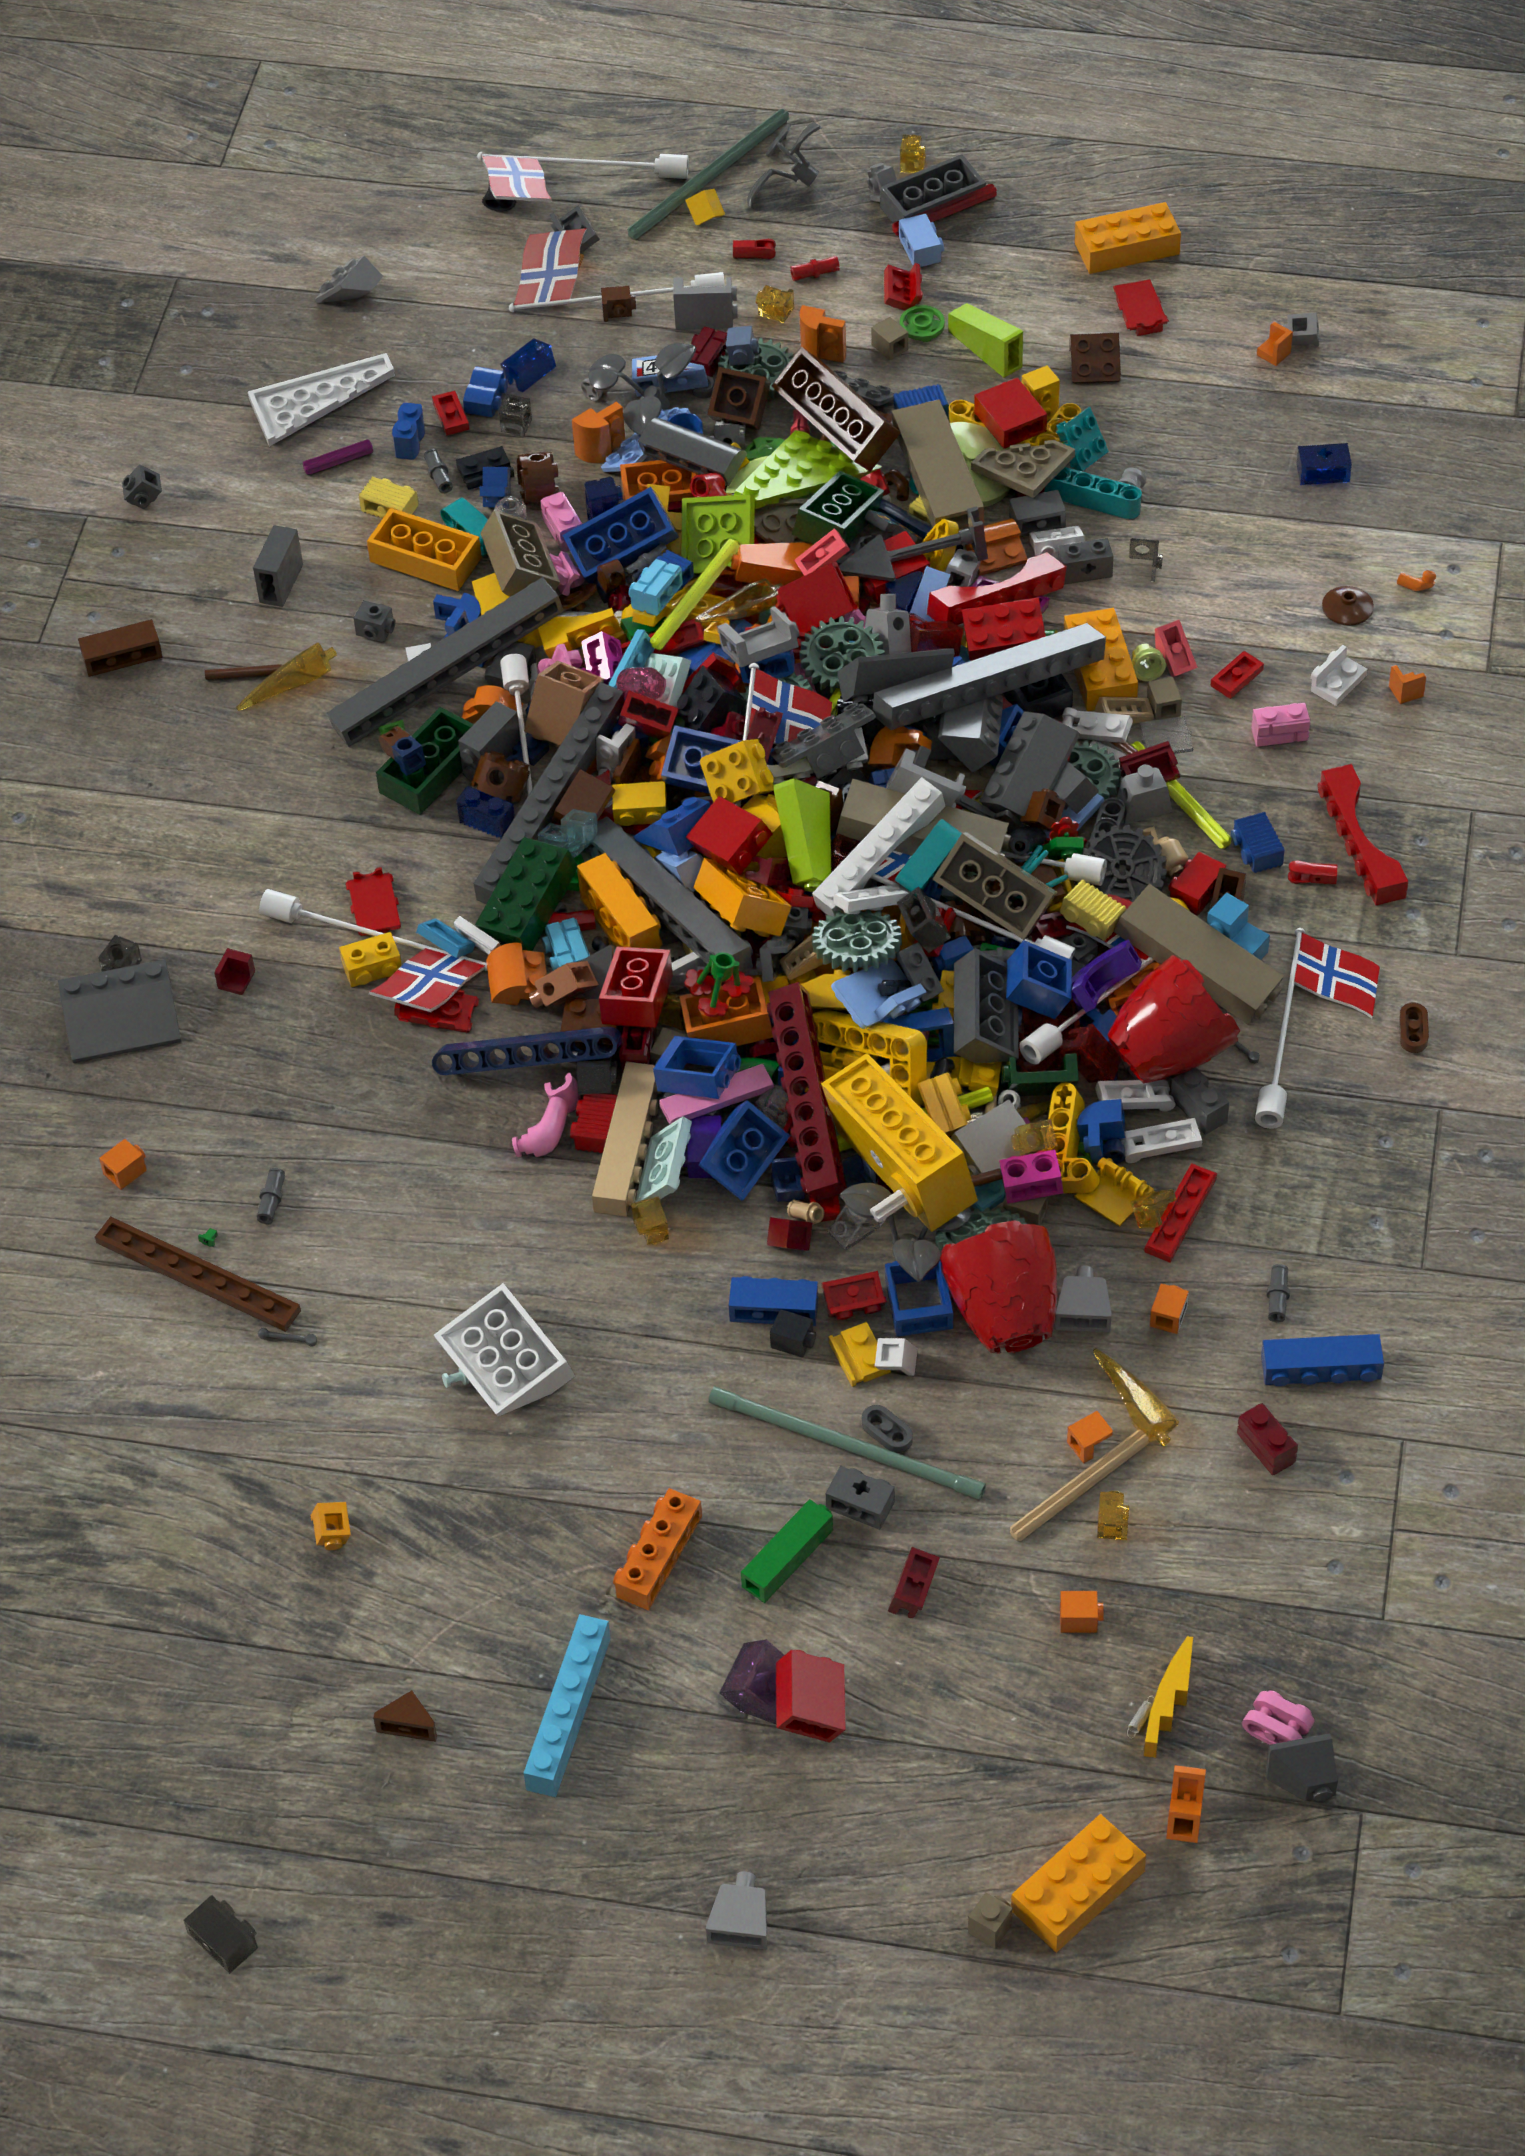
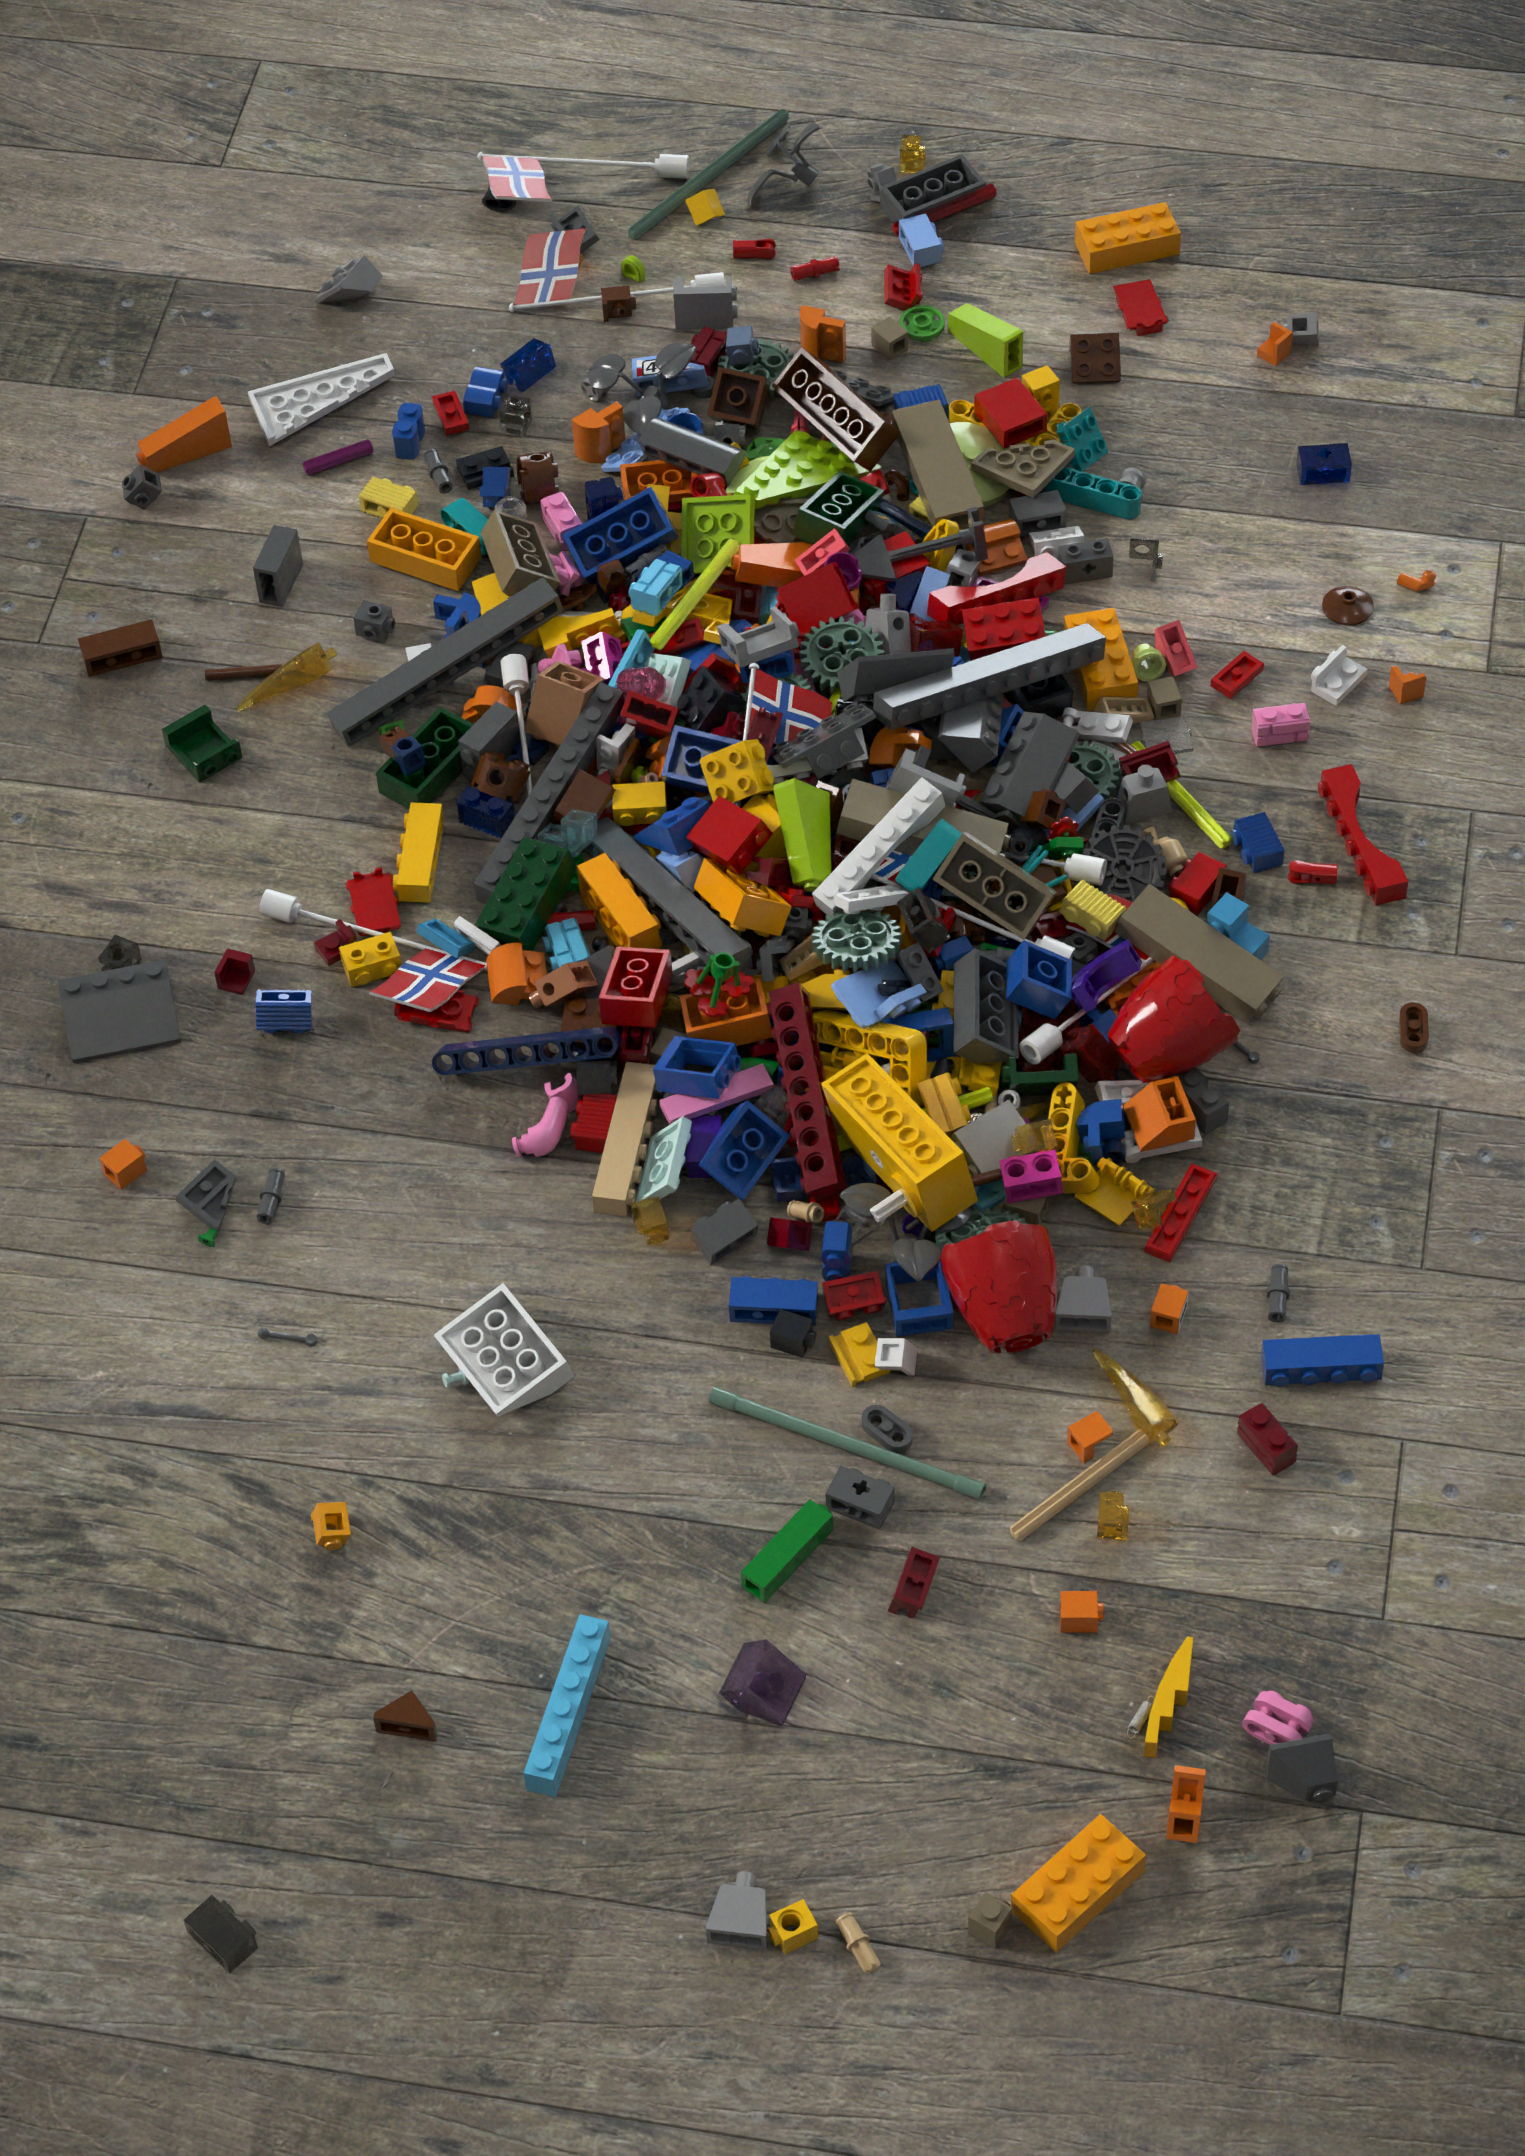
(186, 438): none -> orange slope
(198, 1274): reddish brown plate -> none
(201, 744): none -> dark green panel
(209, 1194): none -> dark grey wing
(283, 1010): none -> blue brick
(329, 945): none -> dark red bracket
(419, 852): none -> yellow brick
(633, 268): none -> lime tile
(640, 776): none -> arm
(657, 1549): orange brick -> none
(723, 1230): none -> dark grey brick
(746, 602): clear yellow piece -> none
(775, 303): clear yellow brick -> none
(794, 1914): none -> yellow brick
(810, 1696): red brick -> none
(837, 1250): none -> blue brick
(849, 567): none -> magenta hair
(858, 1943): none -> tan axle
(915, 1229): none -> dark purple hinge
(1160, 1115): none -> orange slope
(1332, 976): flag -> none

